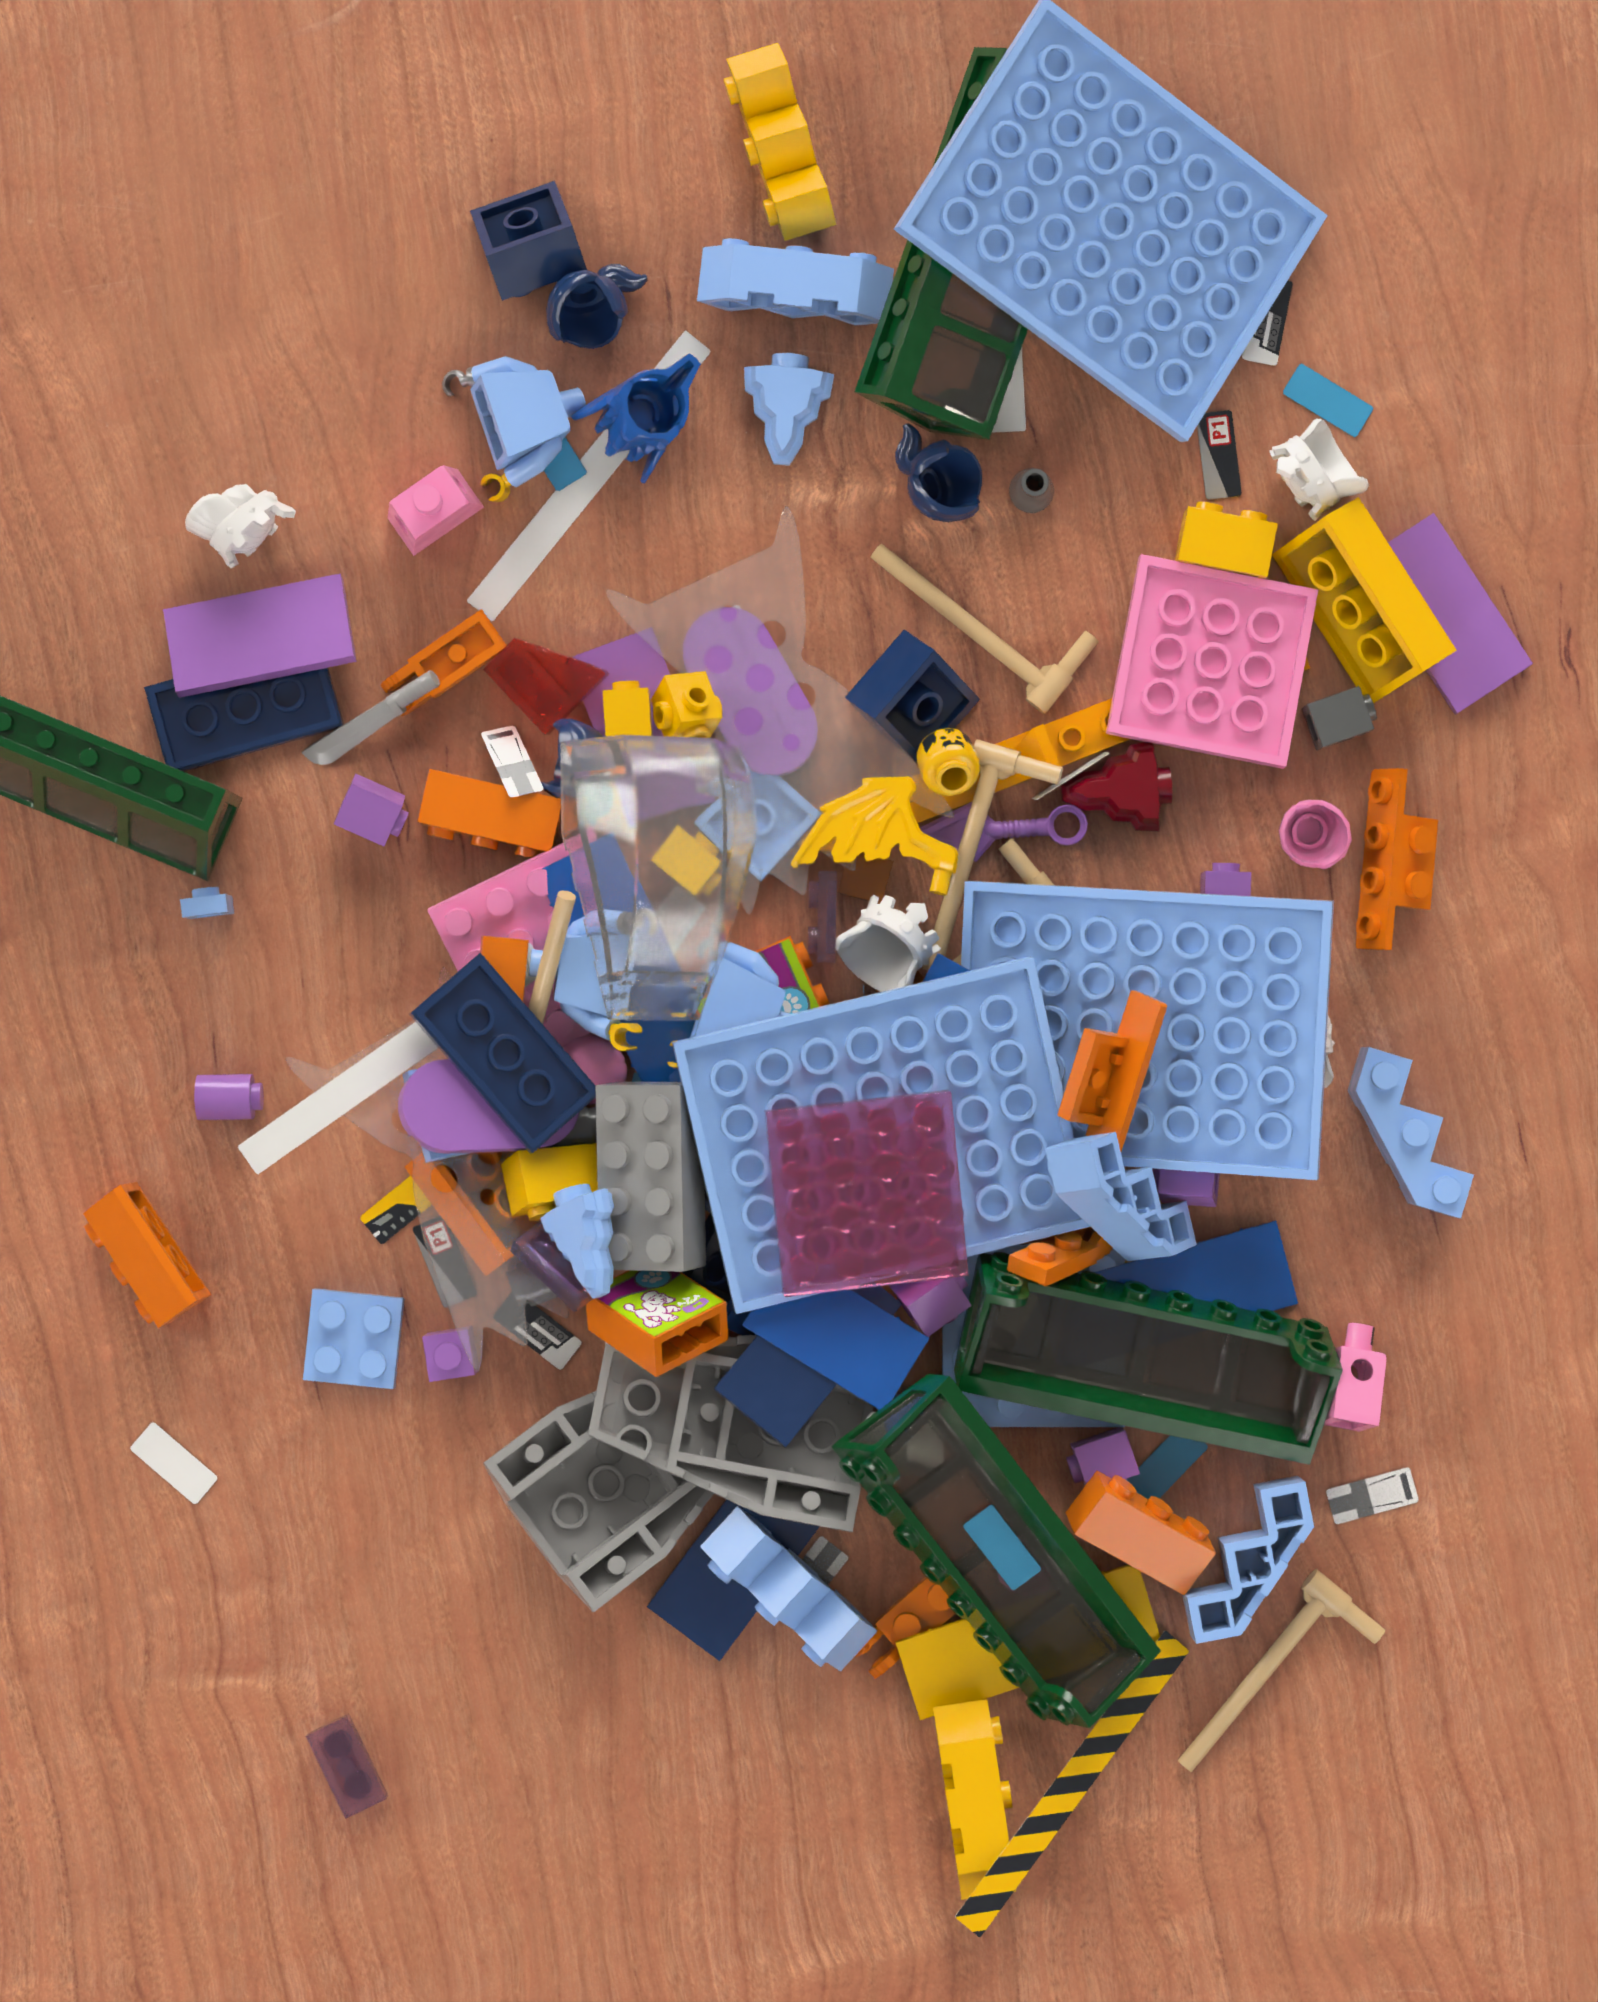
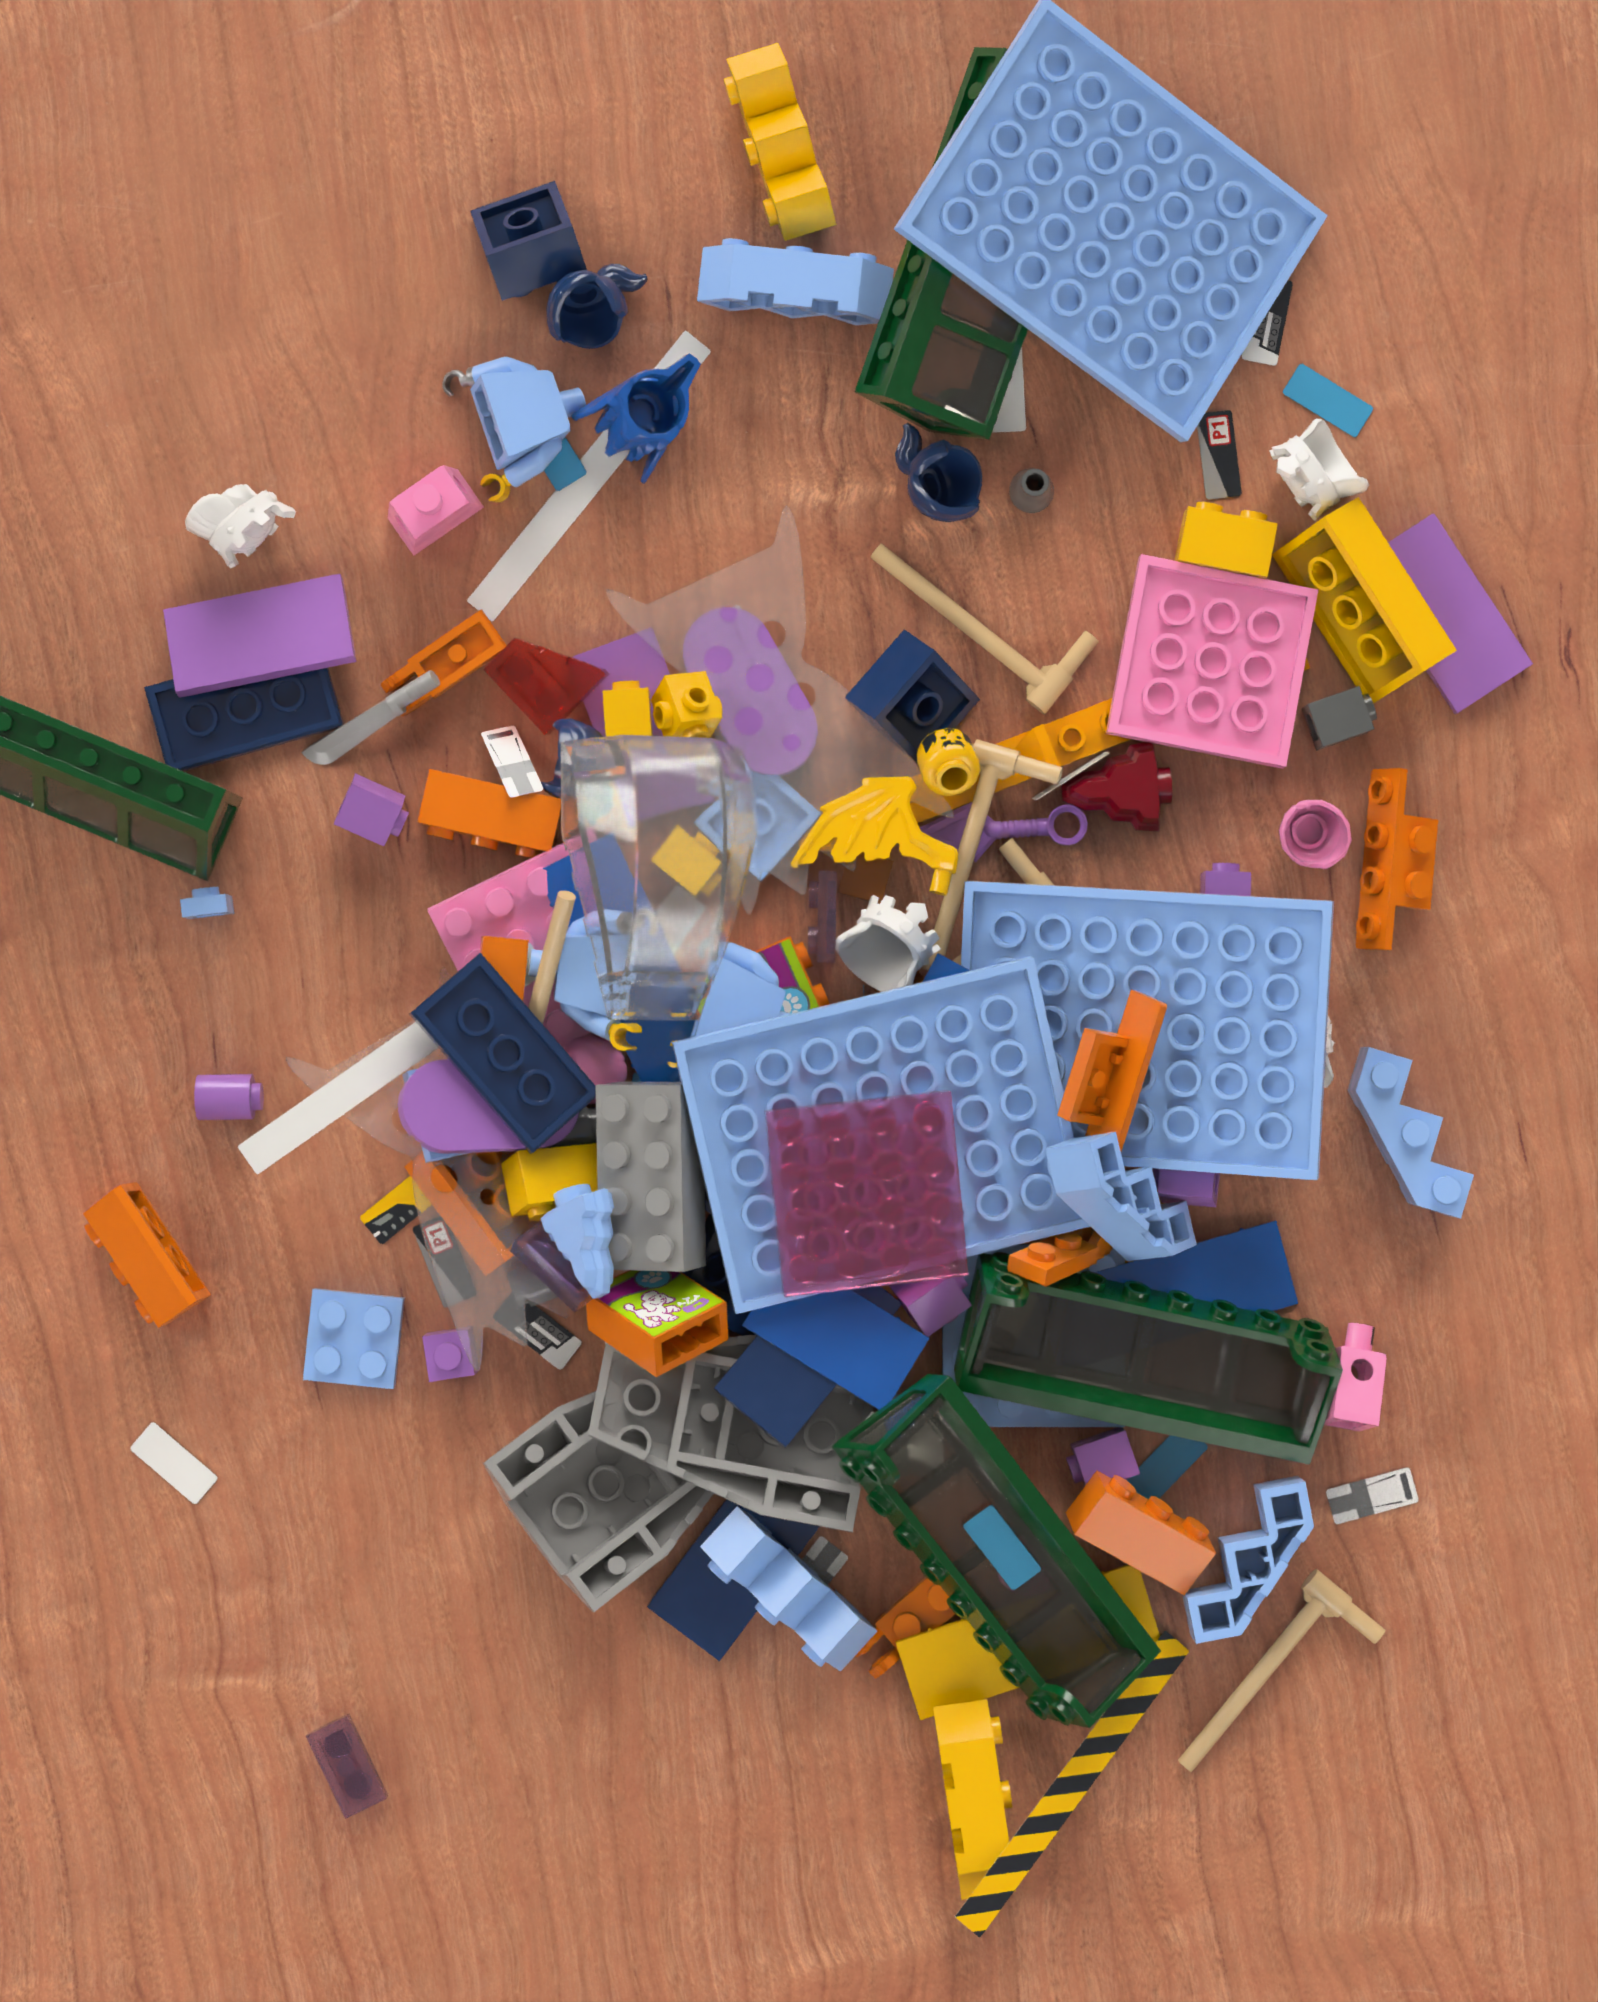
(787, 401): light blue rock -> none

